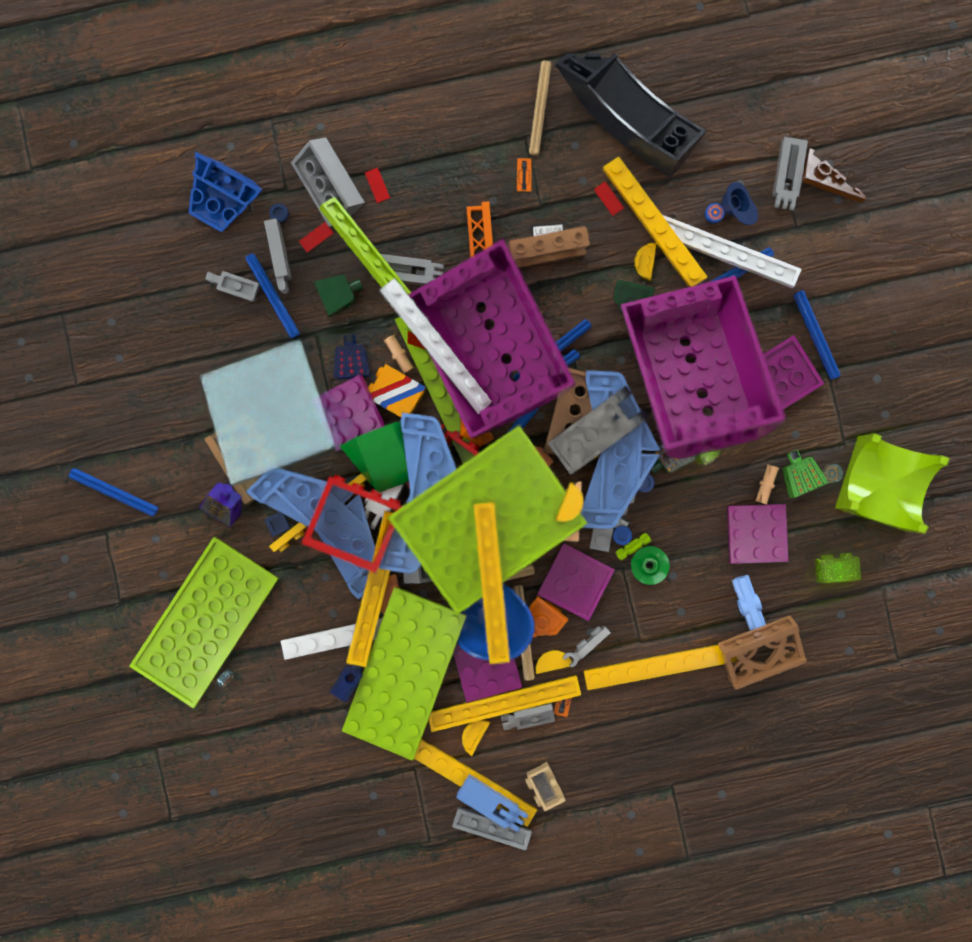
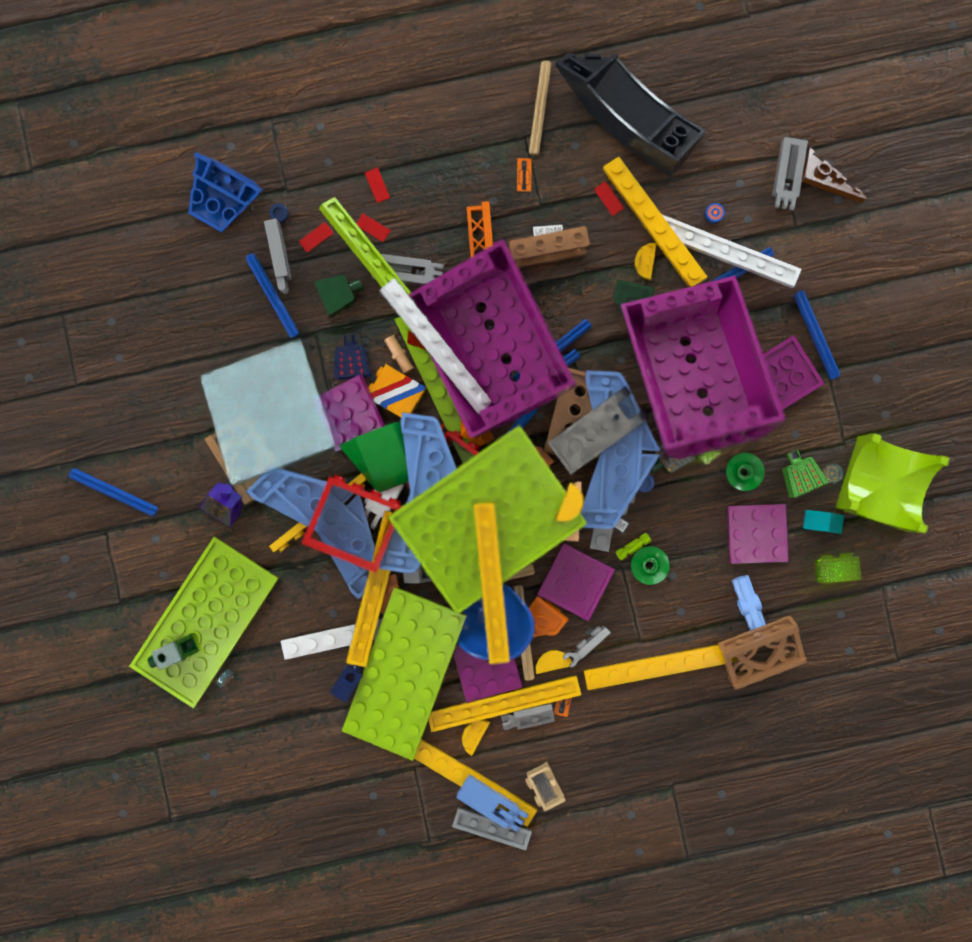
(173, 652): none -> dark green torso
(234, 285): light grey plate -> none
(277, 523): dark blue plate -> none
(326, 177): light grey slope -> none
(373, 227): none -> red sticker
(622, 535): blue tile -> none
(739, 204): dark blue piece -> none
(754, 469): none -> green dish
(767, 484): light nougat pin -> none
(823, 521): none -> teal slope

